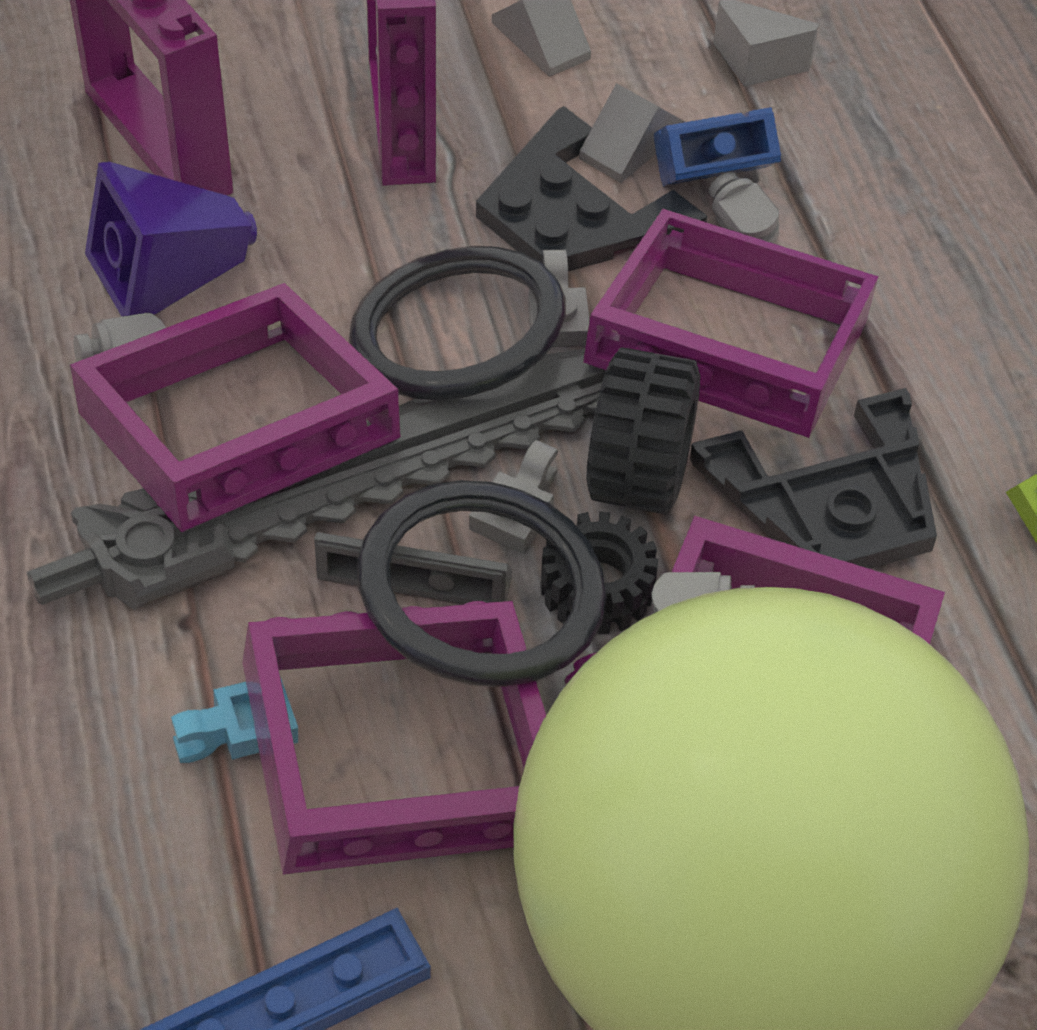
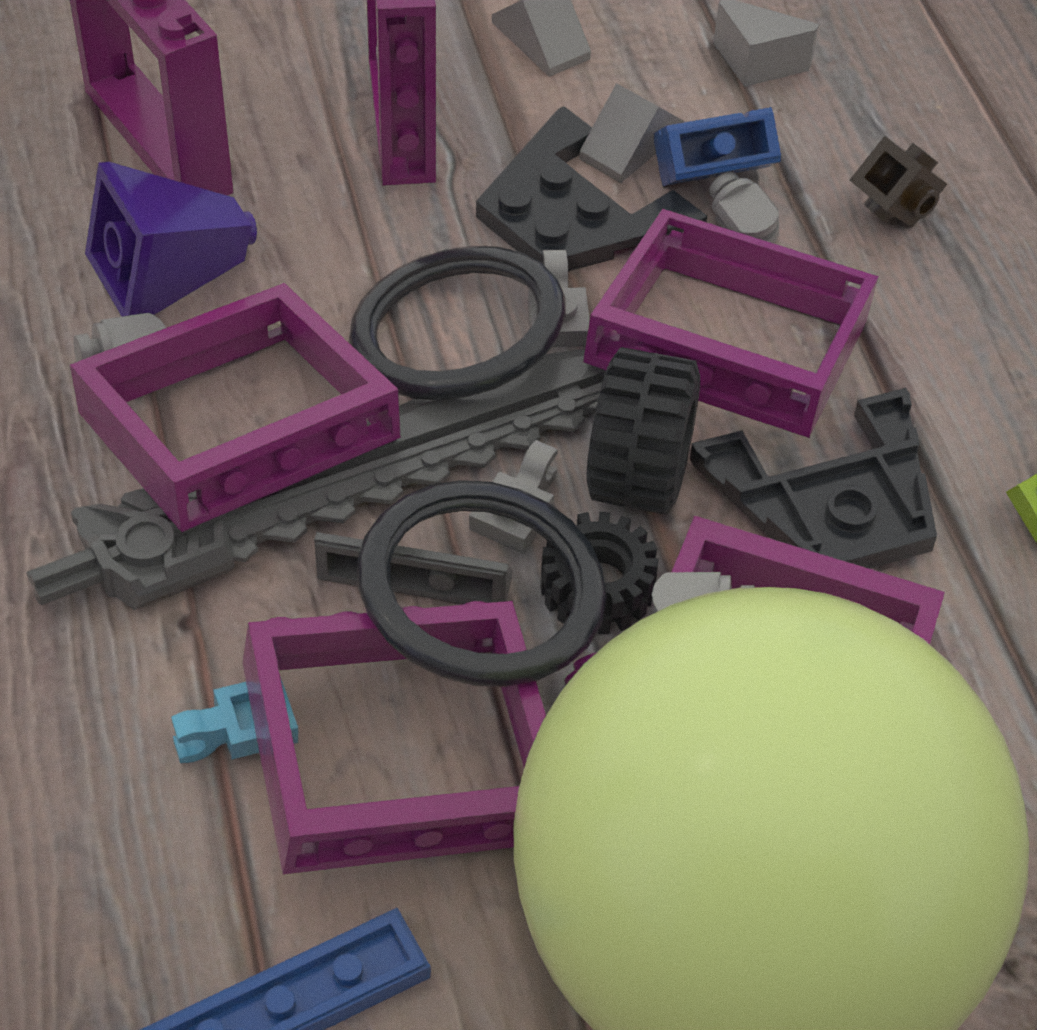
(899, 182): none -> dark brown brick

